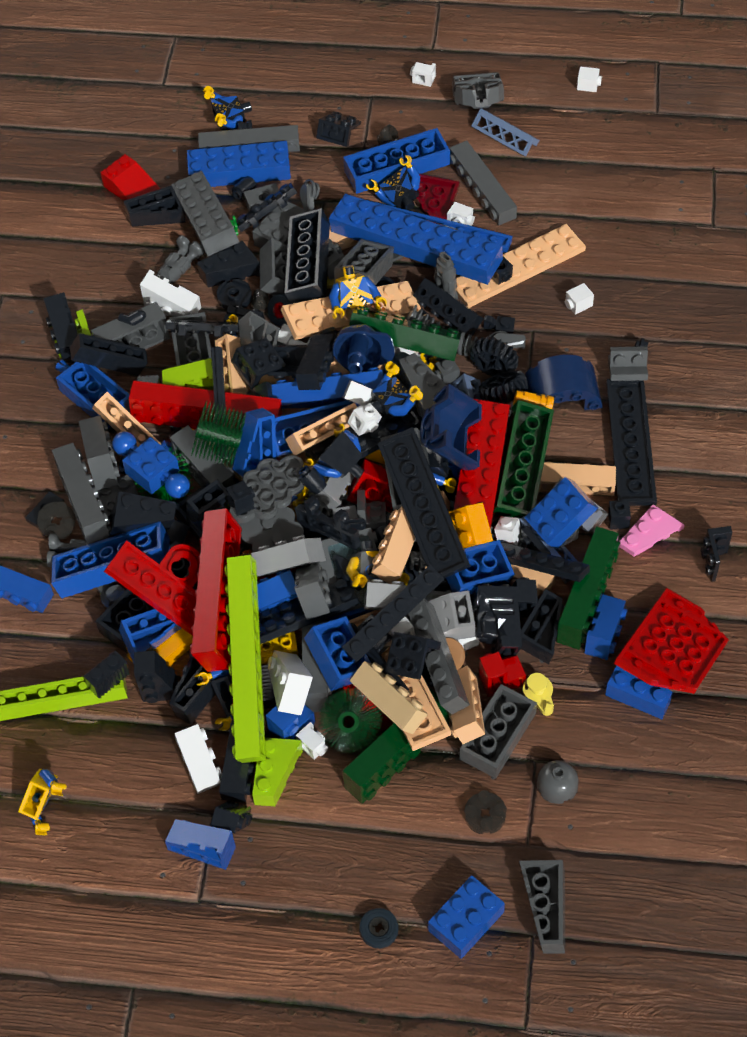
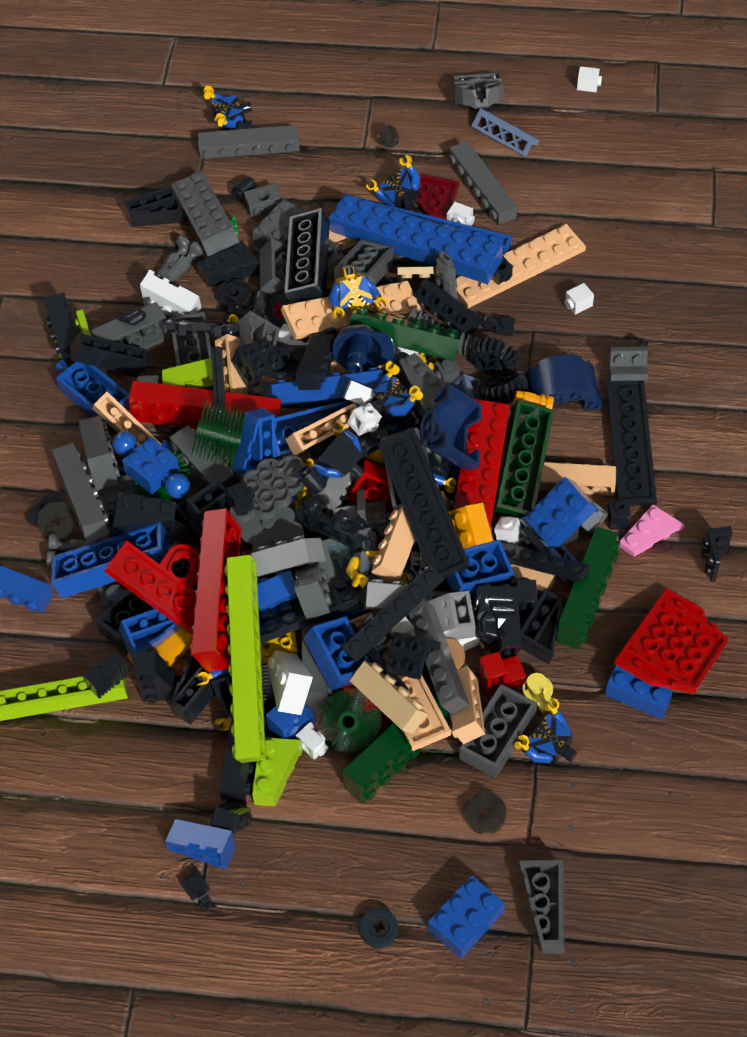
(37, 796): torso -> none
(127, 179): red slope -> none
(196, 887): none -> black plate
(198, 758): white wedge -> none
(232, 163): blue brick -> none
(270, 203): black hinge -> none
(308, 194): dark grey piece -> none
(336, 128): black bracket -> none
(381, 162): blue brick -> none
(406, 272): none -> tan plate
(423, 74): white brick -> none
(514, 340): dark grey piece -> none
(550, 739): none -> torso
(557, 782): dark grey cylinder -> none
(605, 627): blue wedge -> none

